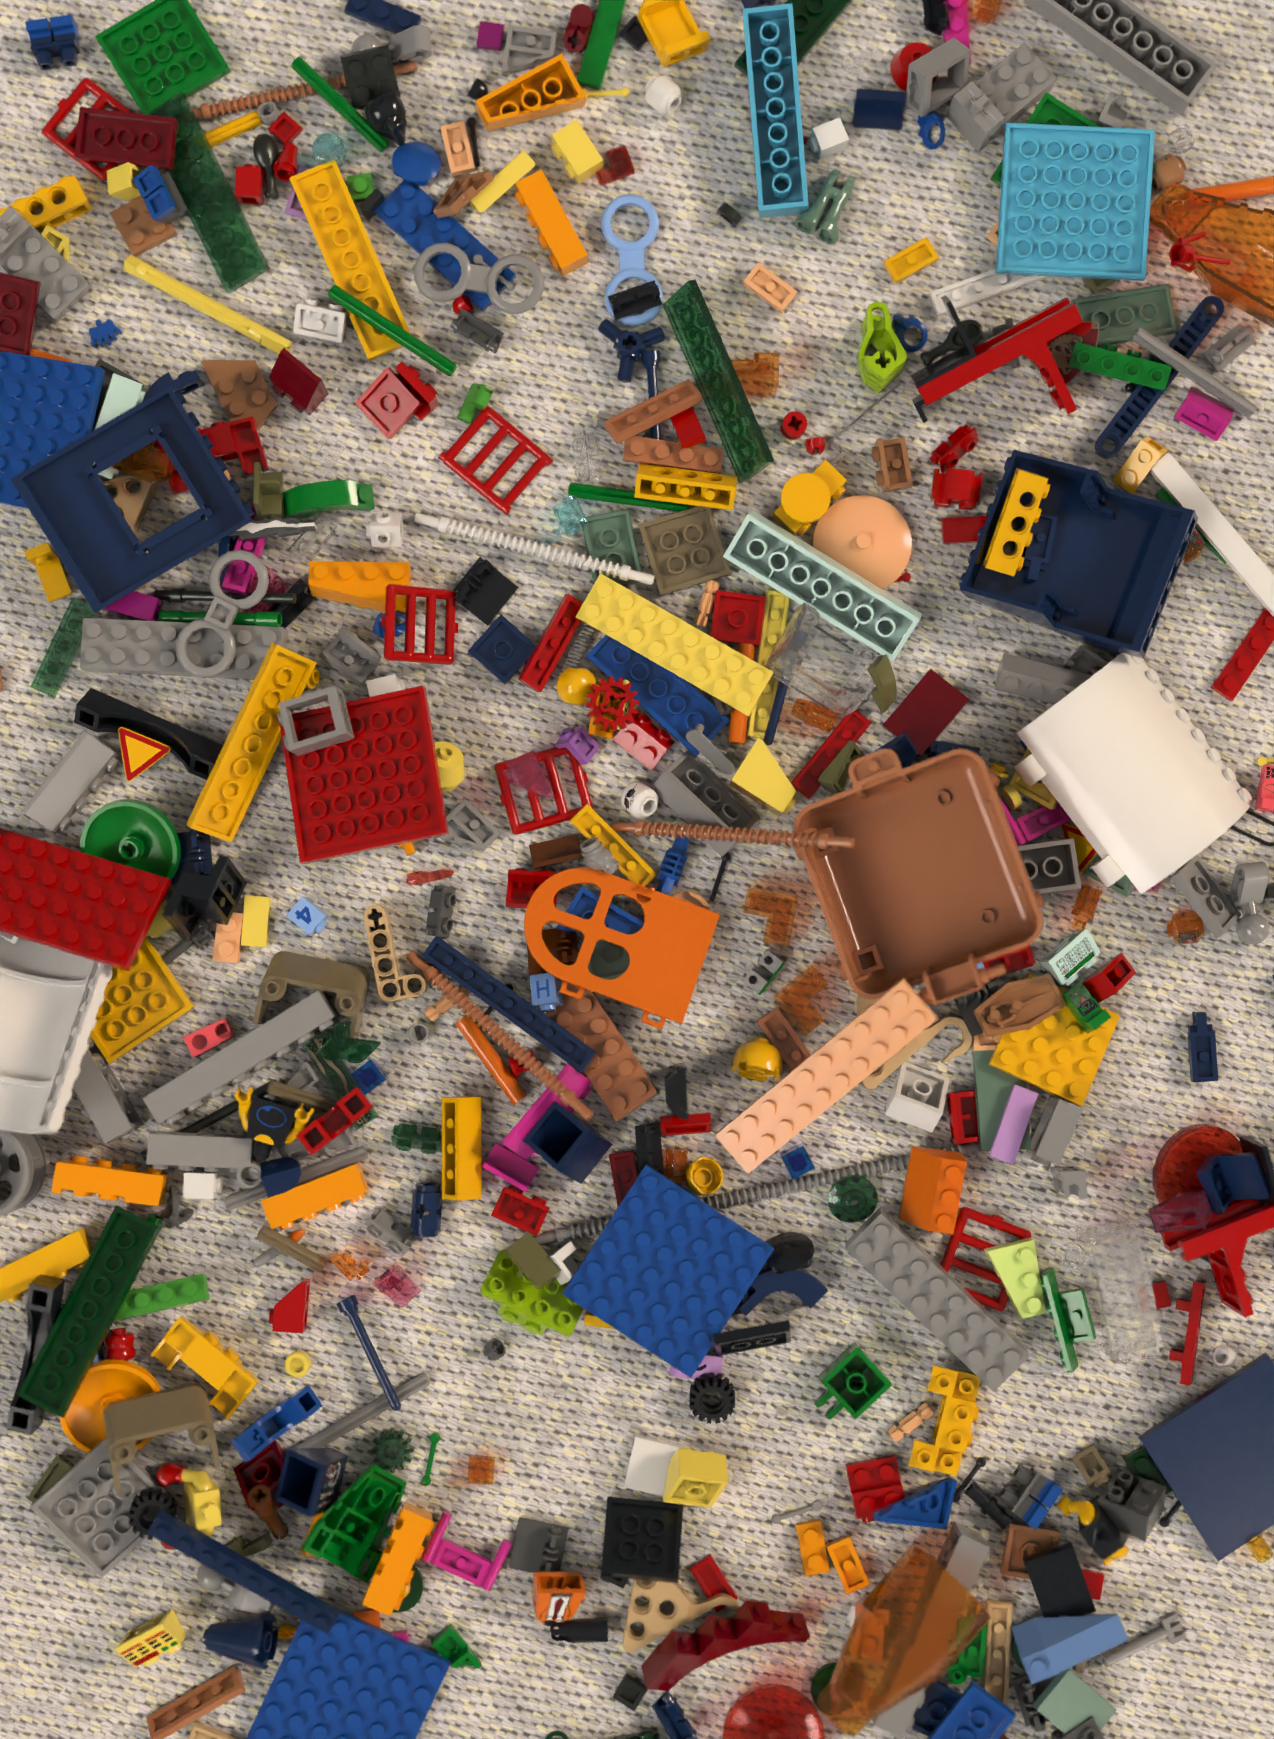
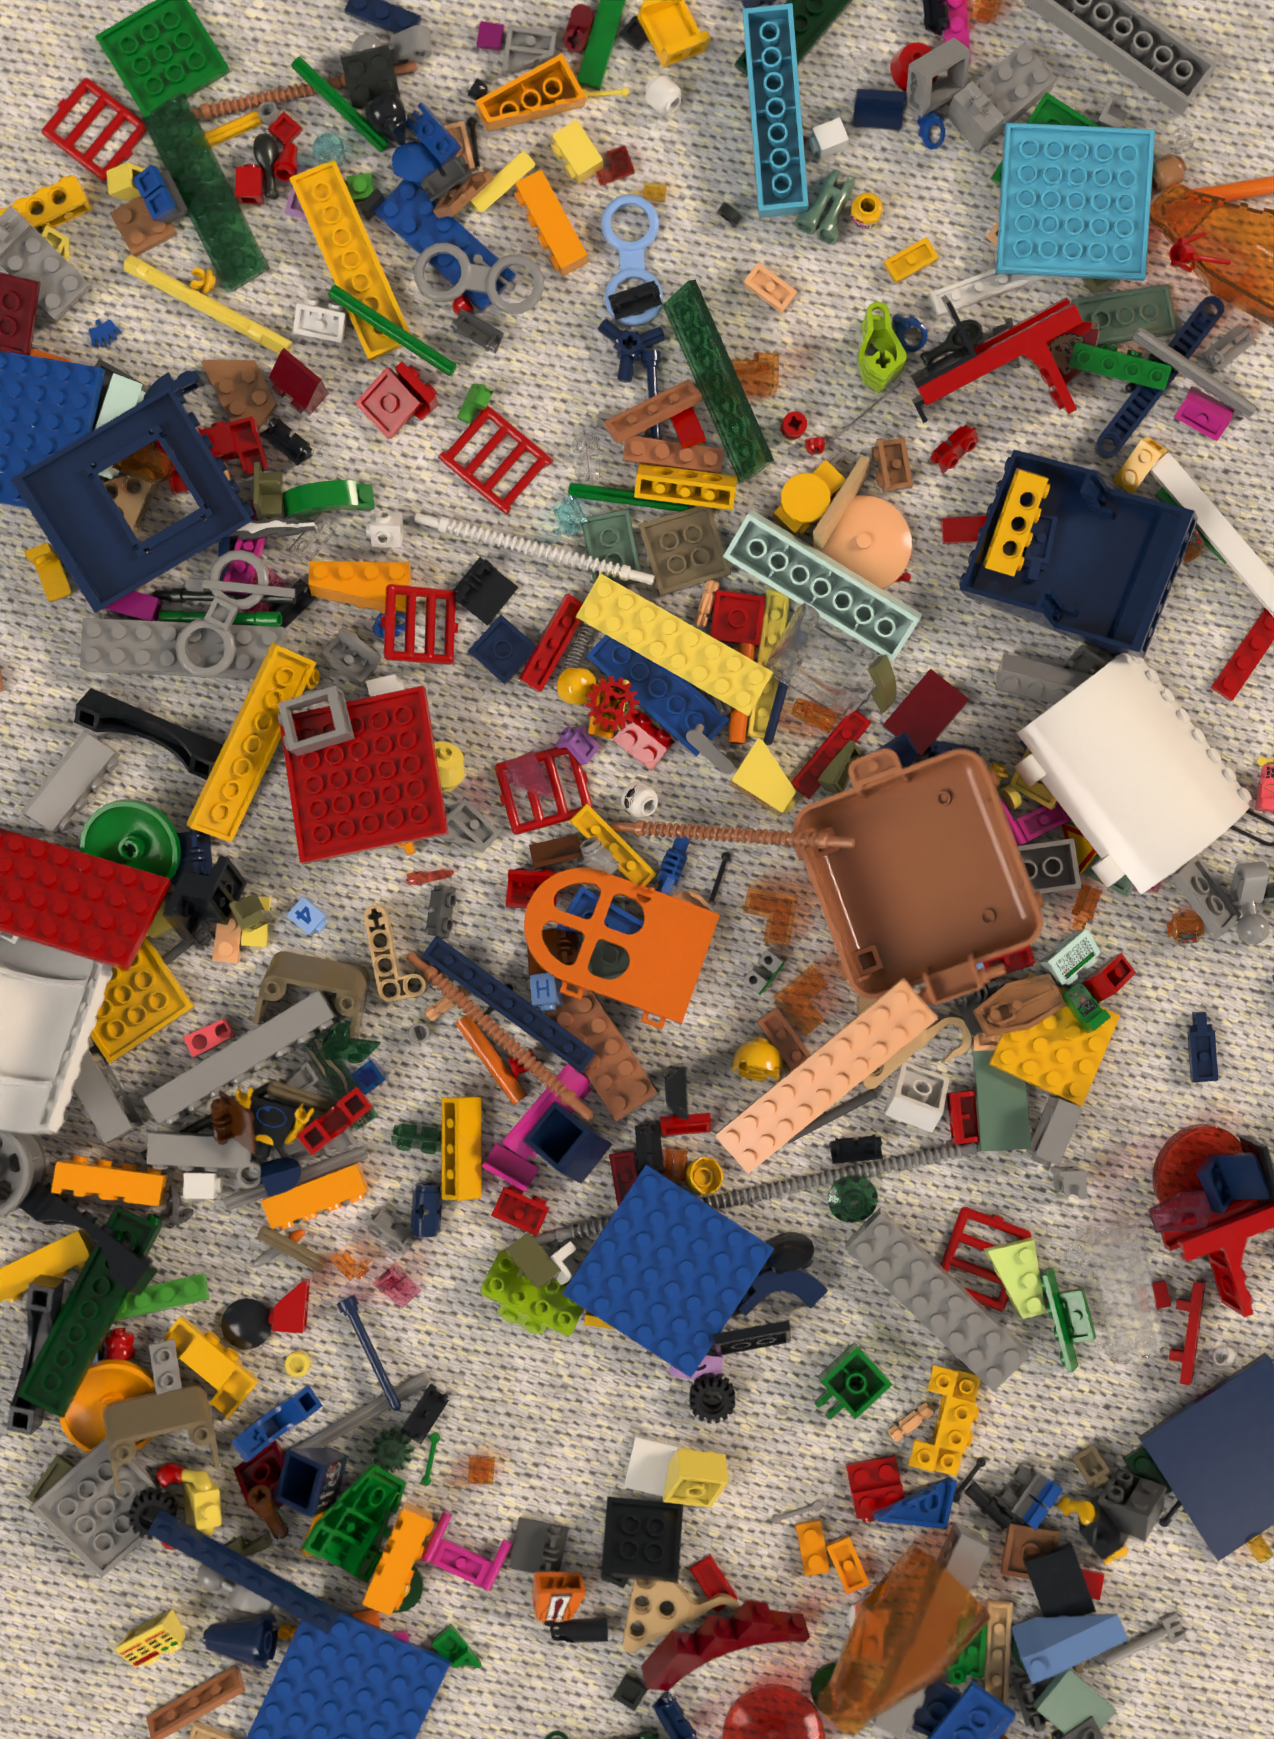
(53, 40): dark blue hips -> none
(62, 648): clear green tile -> none
(125, 138): dark red plate -> none
(125, 1265): none -> black arch
(139, 752): piece -> none
(164, 1365): none -> light grey hinge
(200, 585): none -> light grey piece
(206, 278): none -> yellow plate
(232, 1122): none -> reddish brown hinge
(246, 1323): none -> black dish
(250, 913): none -> olive panel
(294, 448): none -> black hinge
(424, 1414): none -> black hinge
(433, 134): none -> blue hinge
(456, 172): none -> dark grey hinge
(492, 1354): dark grey hinge -> none
(654, 192): none -> clear yellow hinge
(703, 798): light grey slope -> none
(797, 1161): clear blue brick -> none
(836, 1113): none -> dark grey bar
(841, 501): none -> tan tile
(851, 1150): none -> black hinge
(866, 211): none -> yellow head
(933, 1189): orange slope -> none
(956, 488): red brick -> none
(1013, 1124): lavender tile -> none

